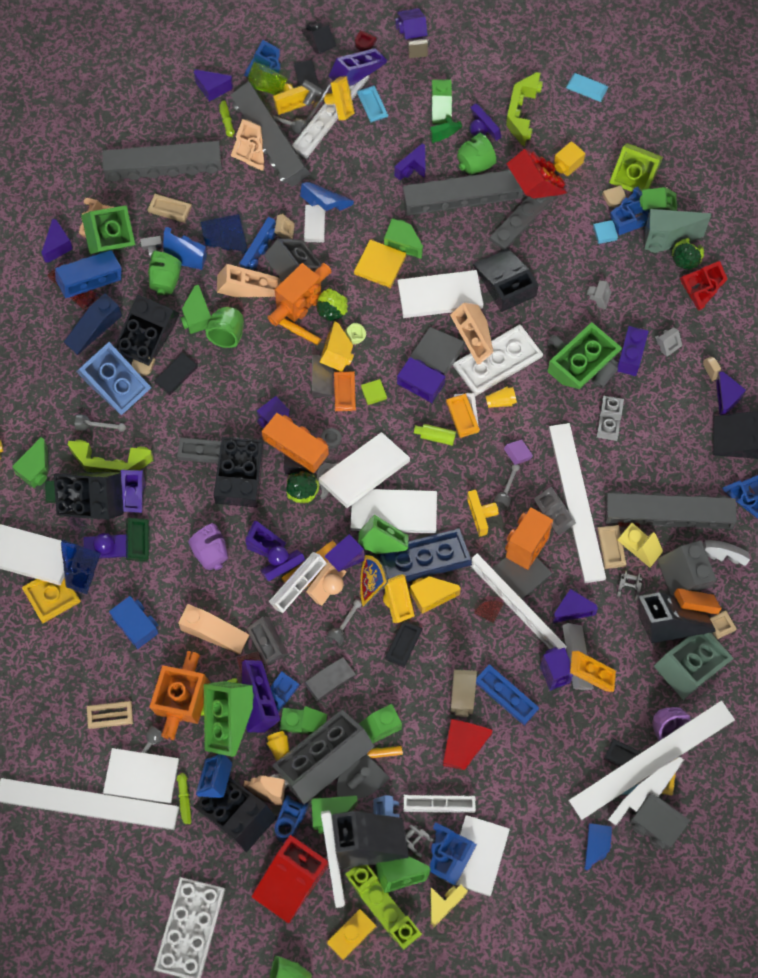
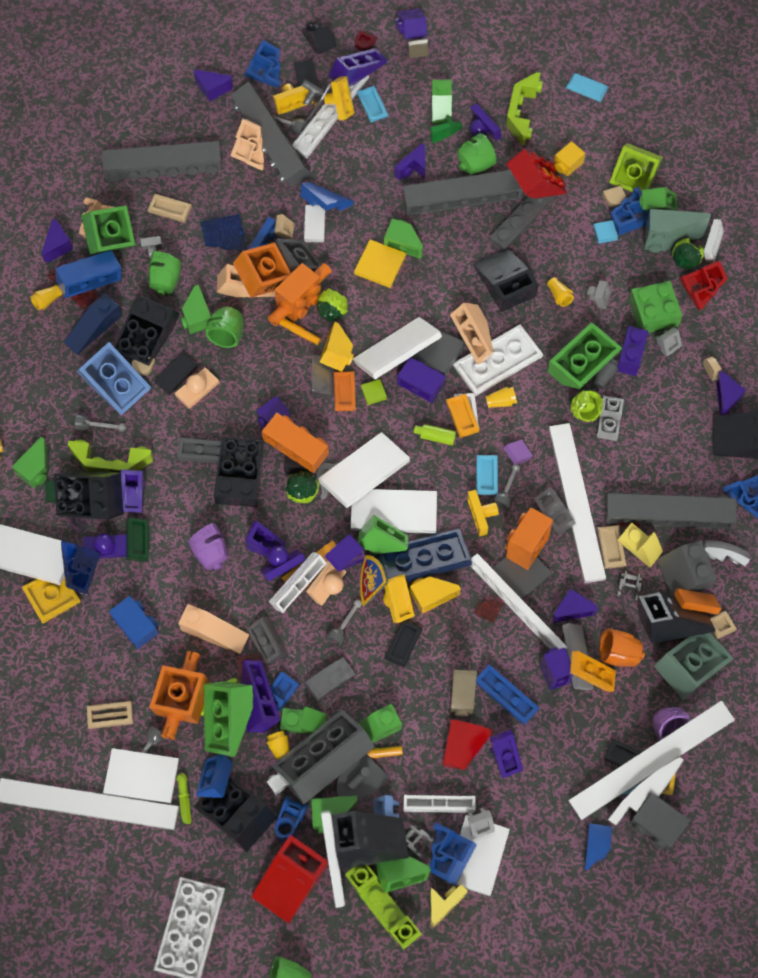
(44, 297): none -> yellow cone
(184, 249): blue slope -> none
(196, 387): none -> light nougat tile
(227, 121): lime piece -> none
(261, 269): none -> orange brick
(266, 79): clear neon green slope -> none
(267, 789): light nougat slope -> none
(332, 437): dark grey tile -> none
(351, 934): yellow tile -> none
(355, 333): yellowish green tile -> none
(397, 348): none -> white tile
(439, 293): white tile -> none
(481, 823): none -> light grey tile
(486, 475): none -> medium azure tile
(506, 753): none -> dark purple slope
(555, 344): dark grey tile -> none
(562, 295): none -> yellow cone
(586, 405): none -> lime piece
(625, 649): none -> orange helmet
(655, 307): none -> bright green brick
(713, 241): none -> white tile

